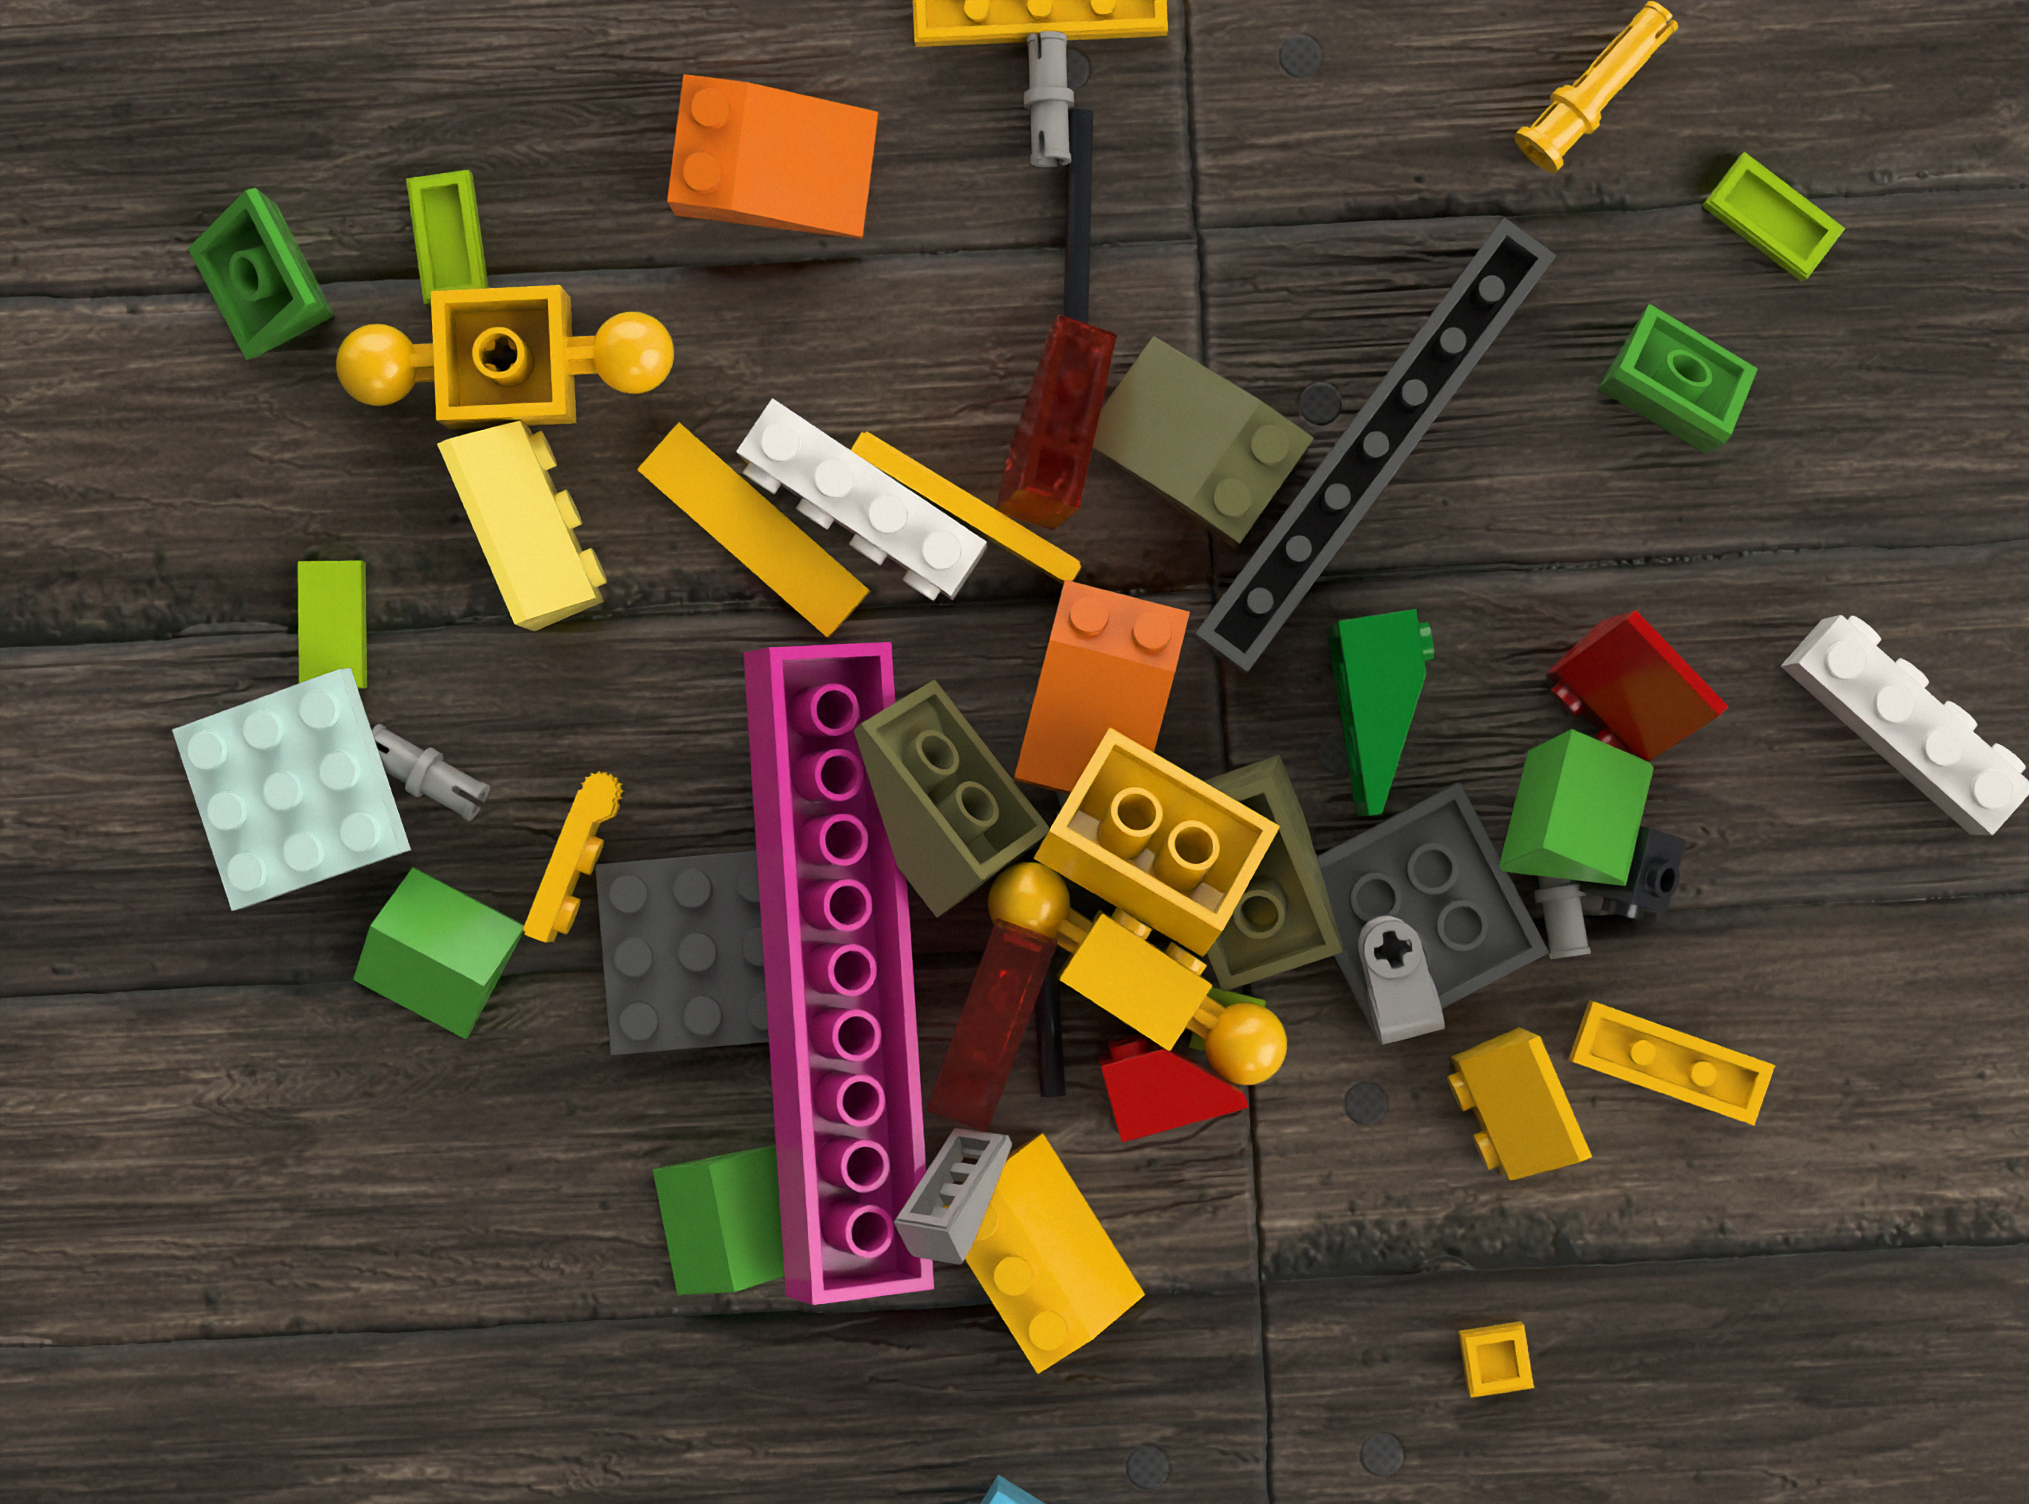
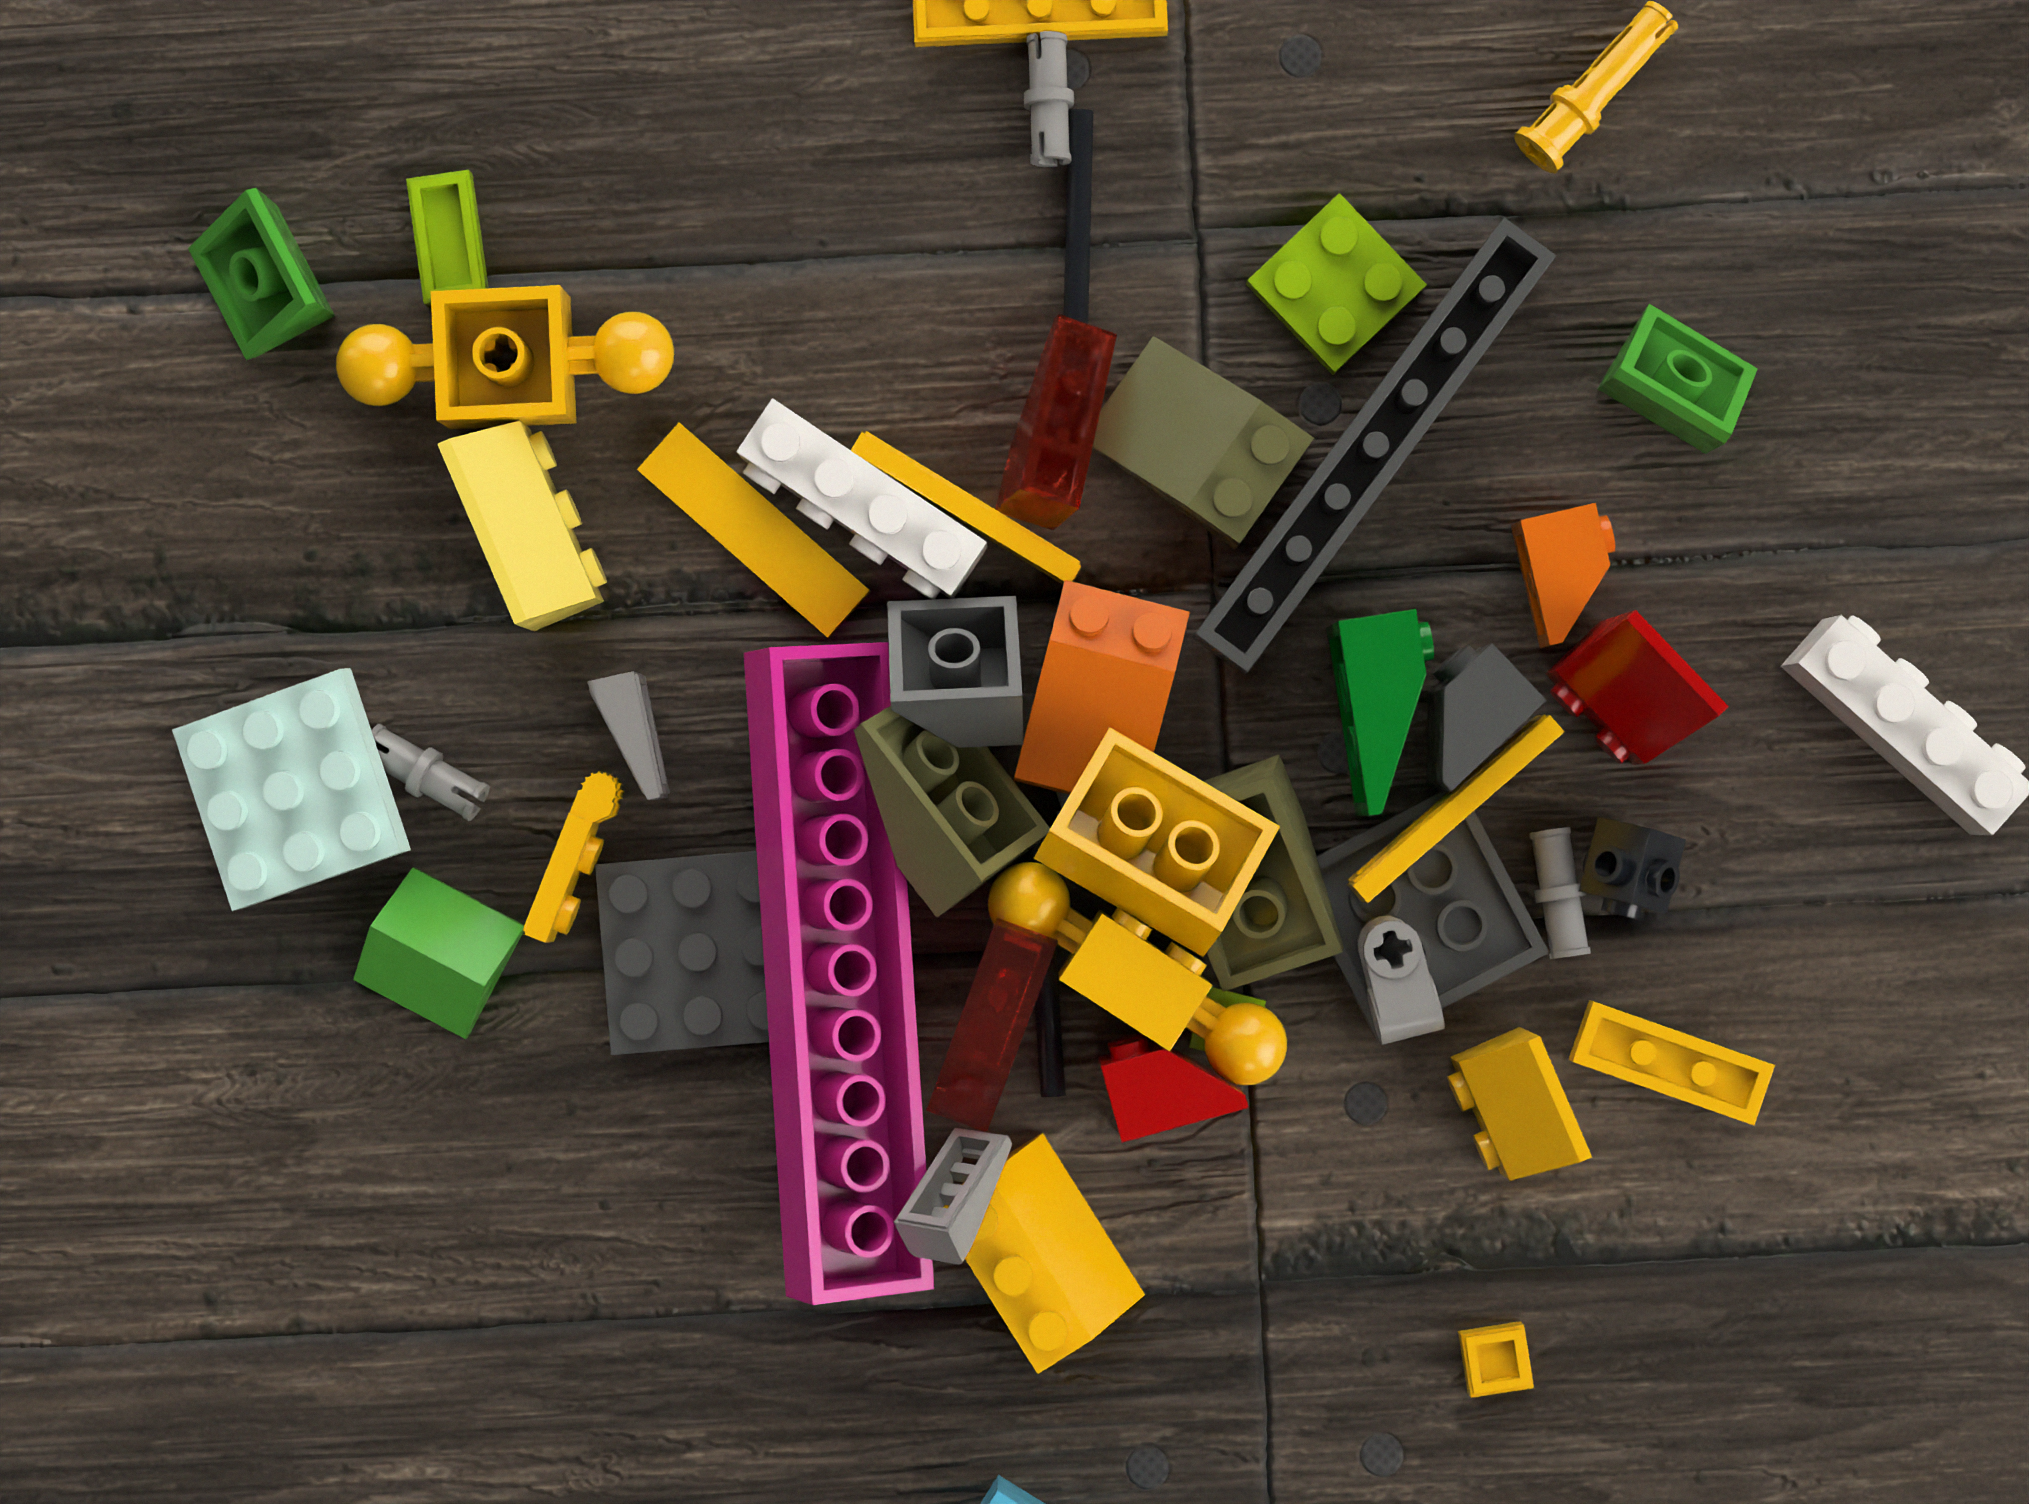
(332, 619): lime tile -> none
(630, 718): none -> light grey slope
(722, 1221): bright green slope -> none
(771, 158): orange slope -> none
(958, 668): none -> dark grey slope
(1336, 284): none -> lime plate
(1454, 807): none -> yellow tile
(1473, 712): none -> dark grey slope
(1562, 565): none -> orange slope
(1577, 811): bright green slope -> none
(1773, 217): lime tile -> none

